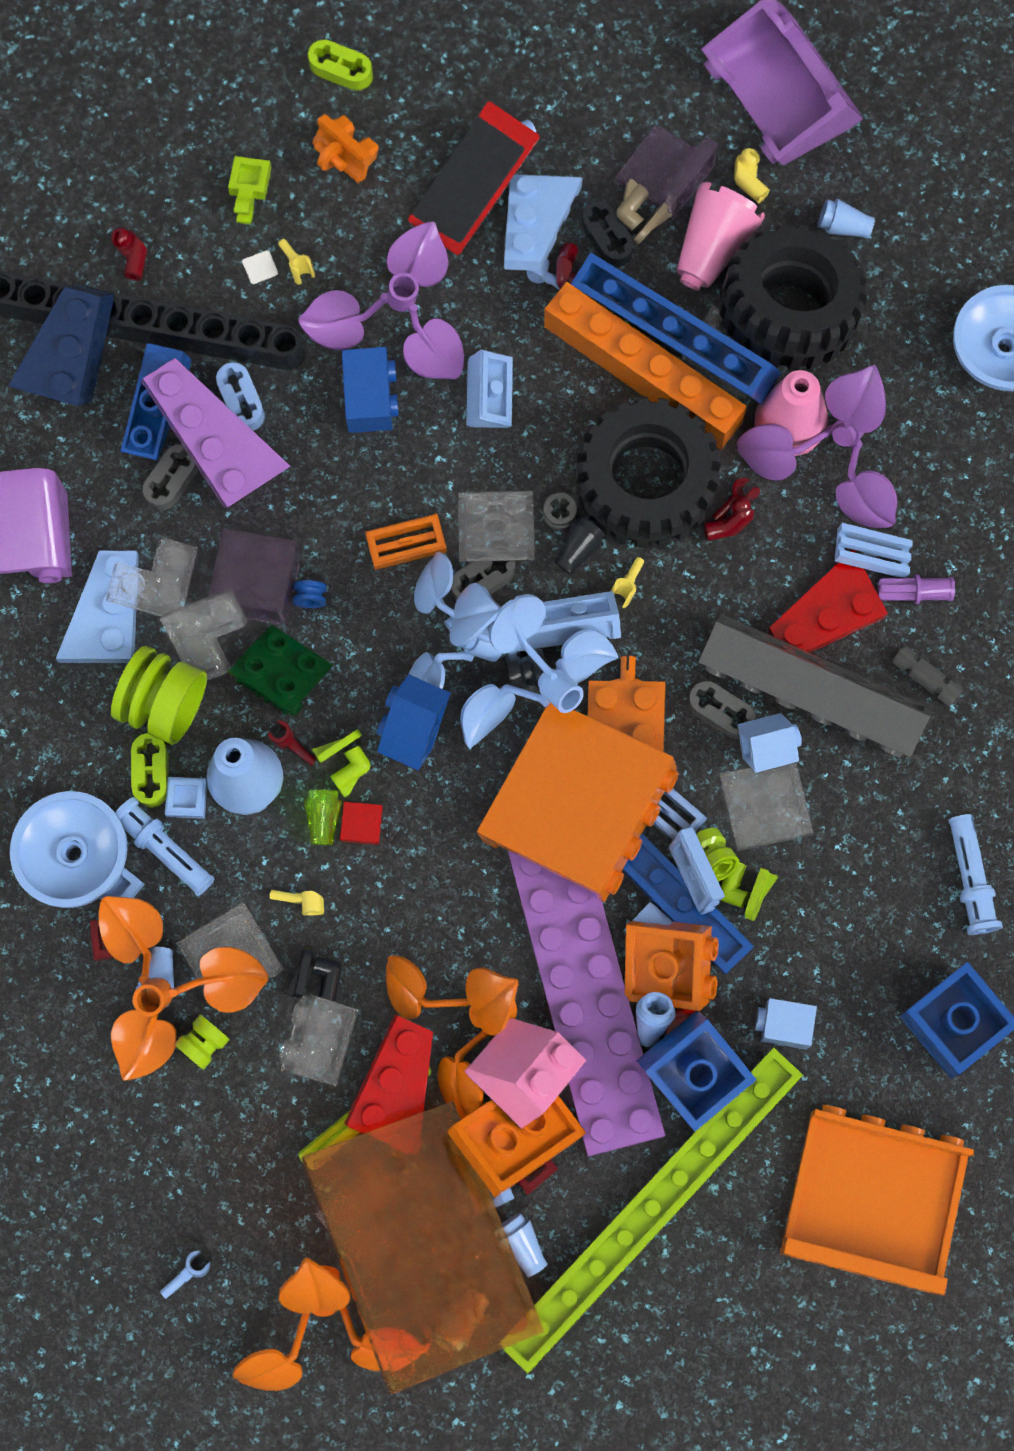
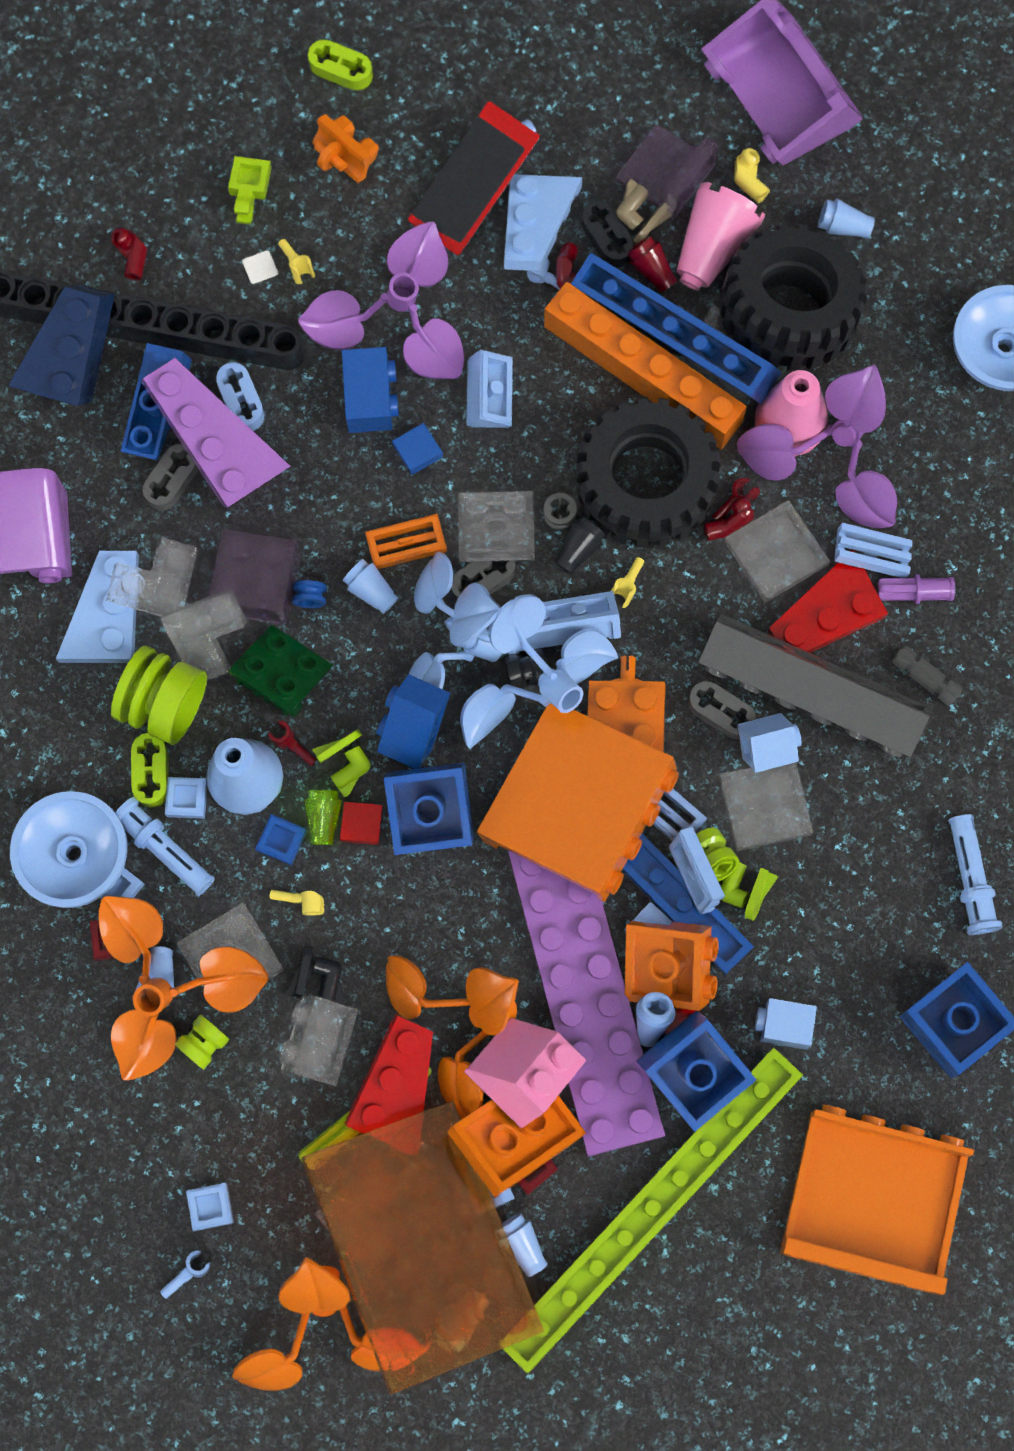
(209, 1207): none -> light blue tile
(281, 840): none -> blue tile
(370, 586): none -> light blue cone
(417, 449): none -> blue tile
(429, 808): none -> blue brick
(652, 263): none -> dark red cone
(776, 551): none -> clear plate

